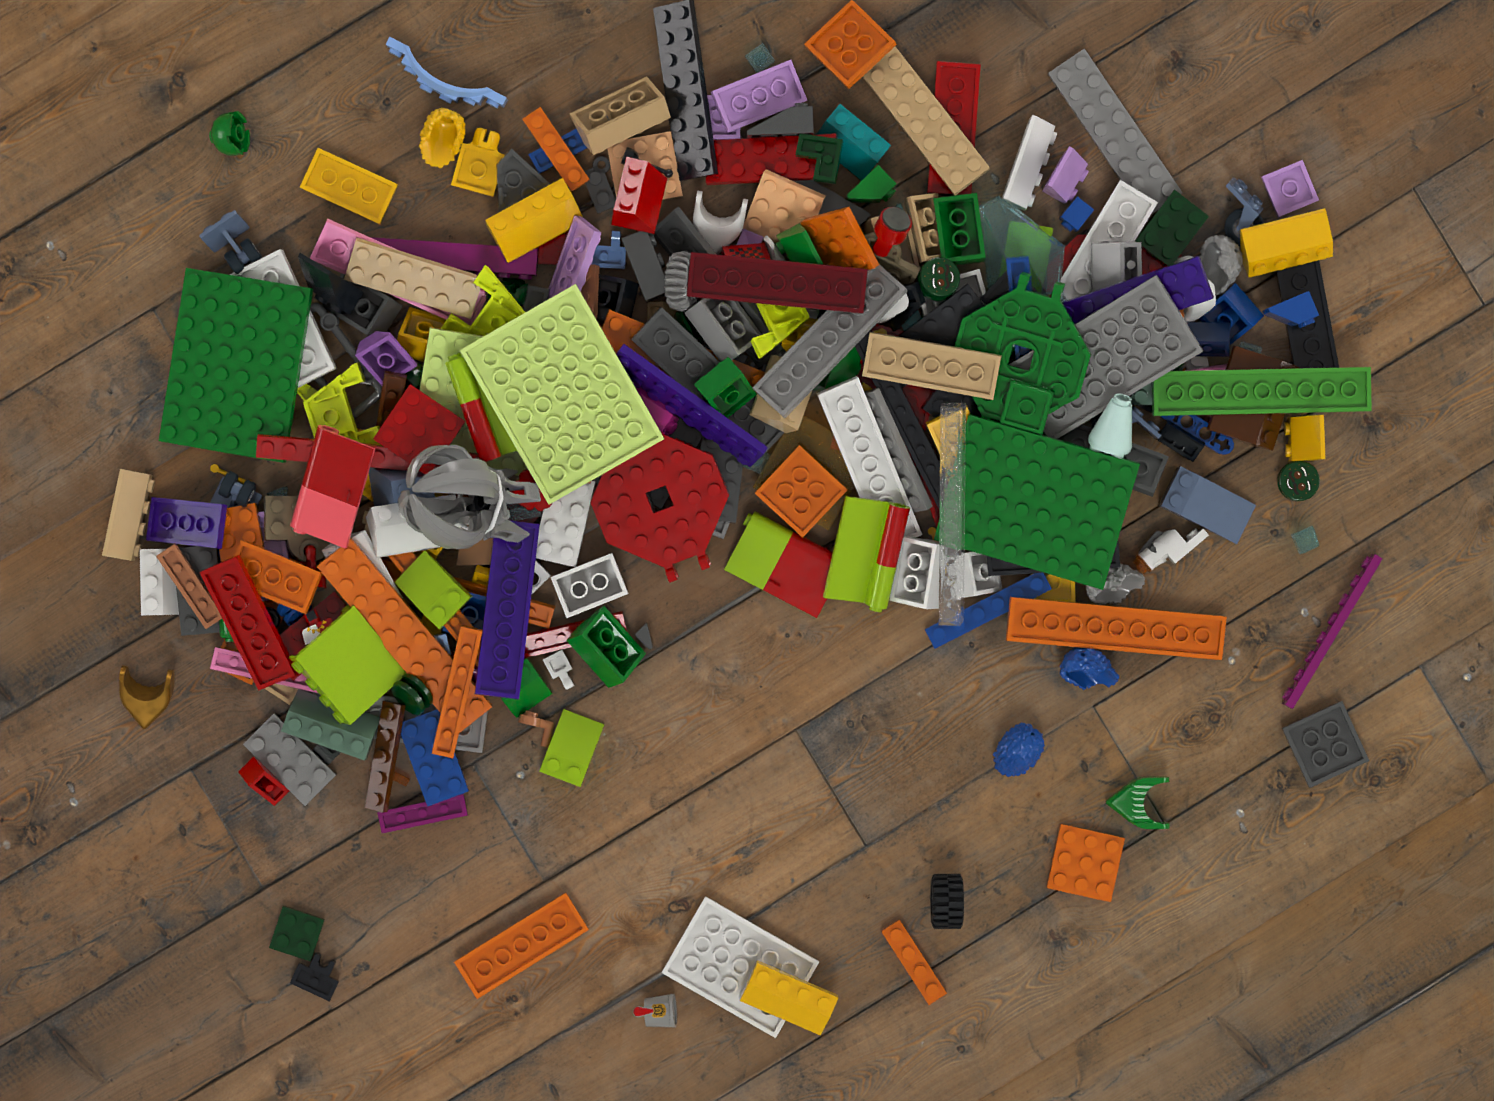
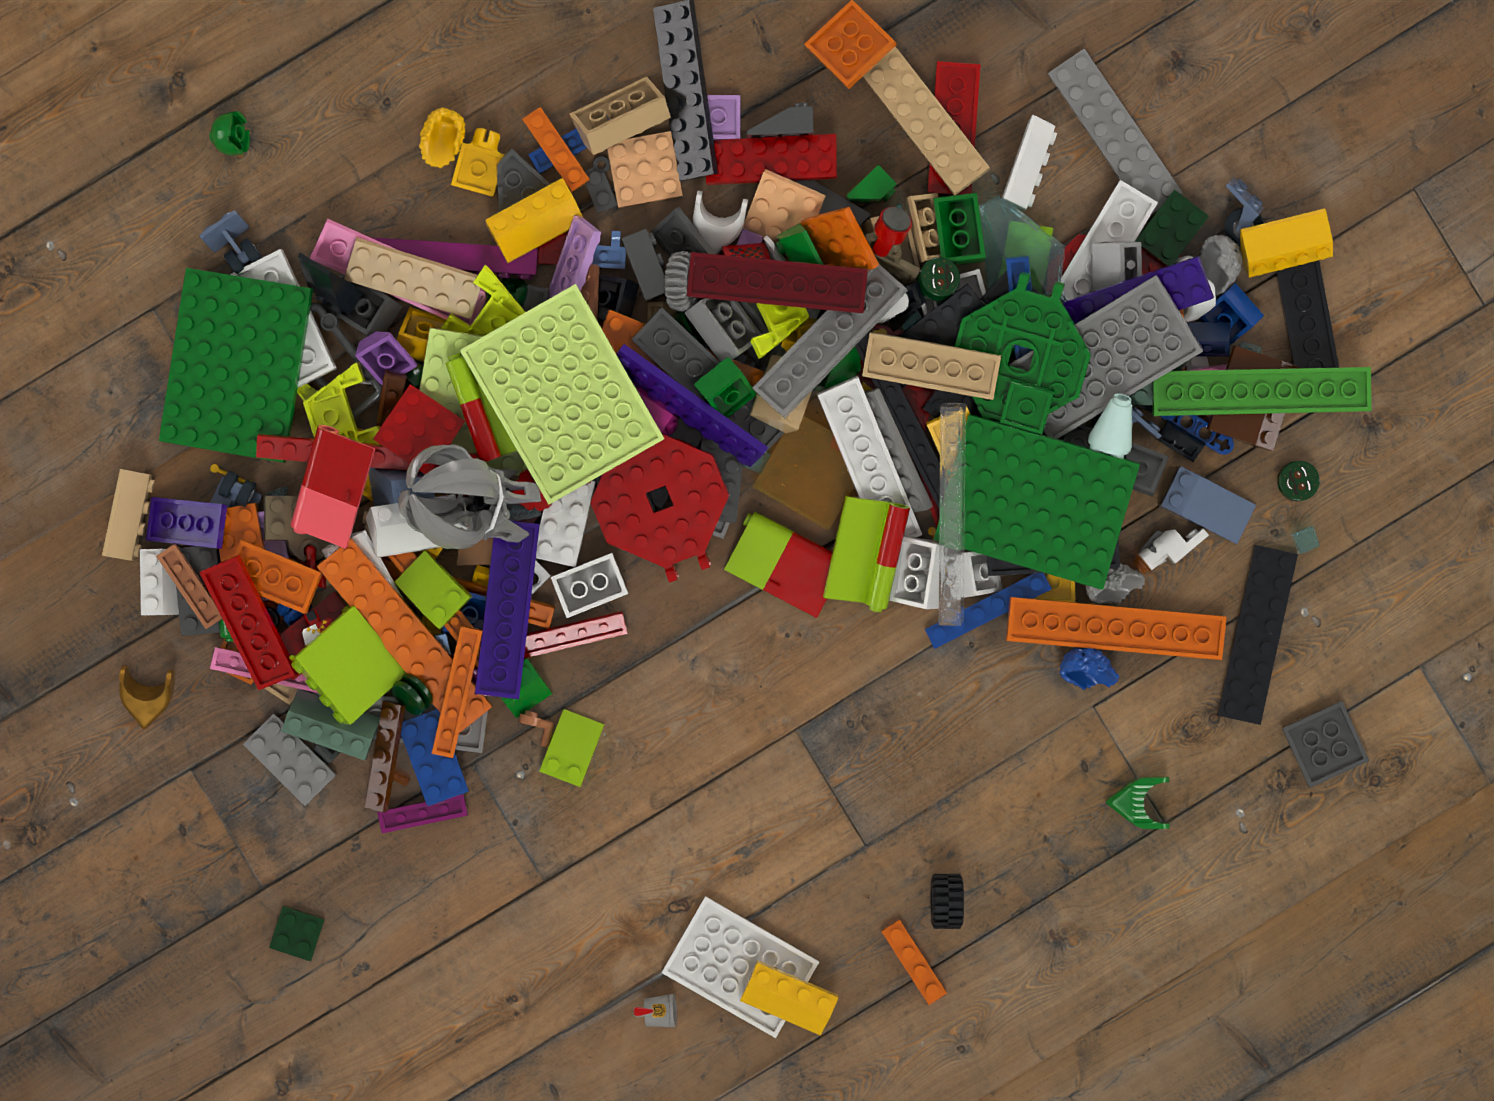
(263, 781): red slope -> none
(316, 978): black plate -> none
(348, 186): yellow plate -> none
(447, 92): light blue piece -> none
(521, 945): orange plate -> none
(558, 667): white plate -> none
(606, 647): green slope -> none
(633, 154): black hinge -> none
(639, 196): red slope -> none
(644, 636): dark grey slope -> none
(758, 96): lavender plate -> none
(759, 58): clear light blue plate -> none
(801, 490): orange plate -> none
(825, 151): dark green plate -> none
(861, 145): teal slope -> none
(1018, 750): blue piece -> none
(1066, 175): lavender slope -> none
(1075, 215): blue brick -> none
(1085, 862): orange plate -> none
(1257, 634): none -> black plate
(1289, 188): lavender plate -> none
(1294, 311): blue slope -> none
(1305, 438): yellow slope -> none
(1335, 623): magenta plate -> none

